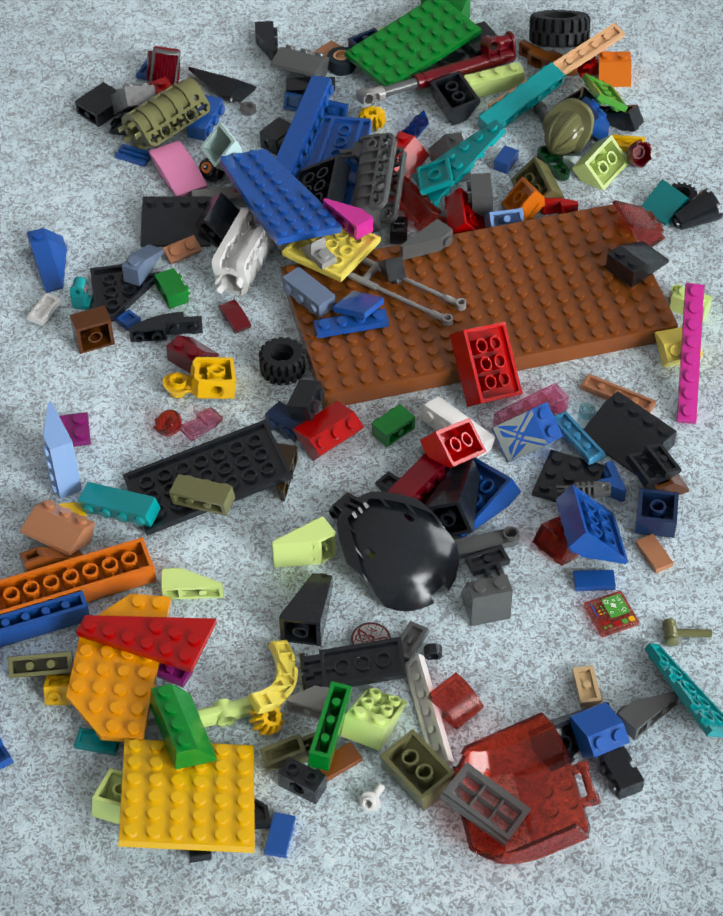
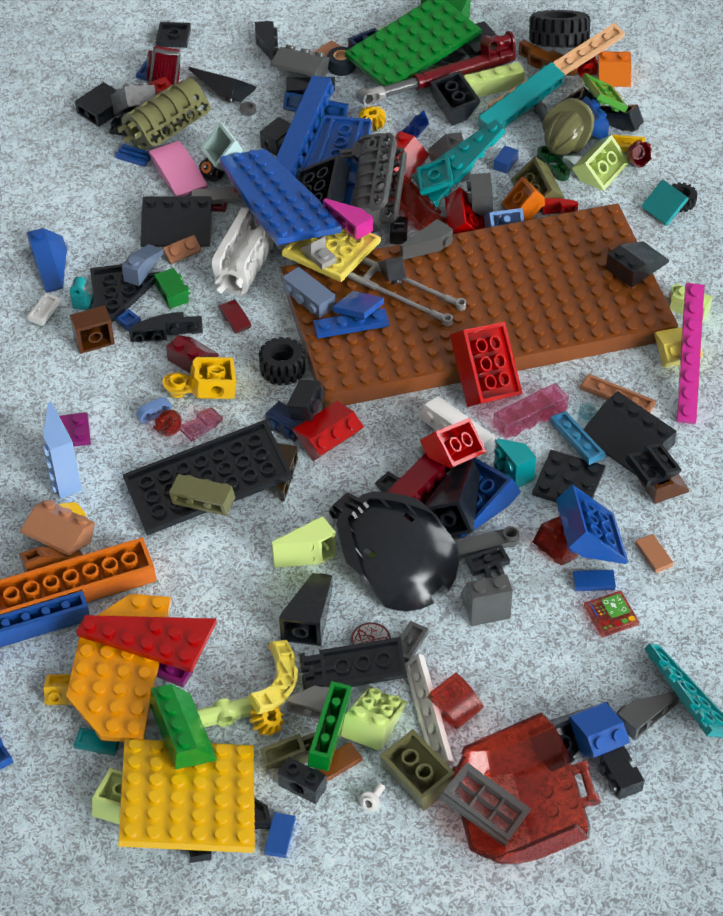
(40, 664): olive brick -> none
(119, 504): teal brick -> none
(153, 409): none -> medium blue beam
(173, 34): none -> black plate
(184, 584): yellowish green slope -> none
(204, 126): blue brick -> none
(217, 218): black brick -> none
(393, 425): green brick -> none
(432, 651): black axle -> none
(515, 461): none -> teal slope
(527, 432): blue slope -> none
(586, 686): tan plate -> none
(594, 489): dark grey hinge -> none
(611, 475): blue slope -> none
(640, 222): clear red slope -> none
(656, 512): dark blue brick -> none
(671, 632): olive piece -> none
(698, 211): black cone -> none

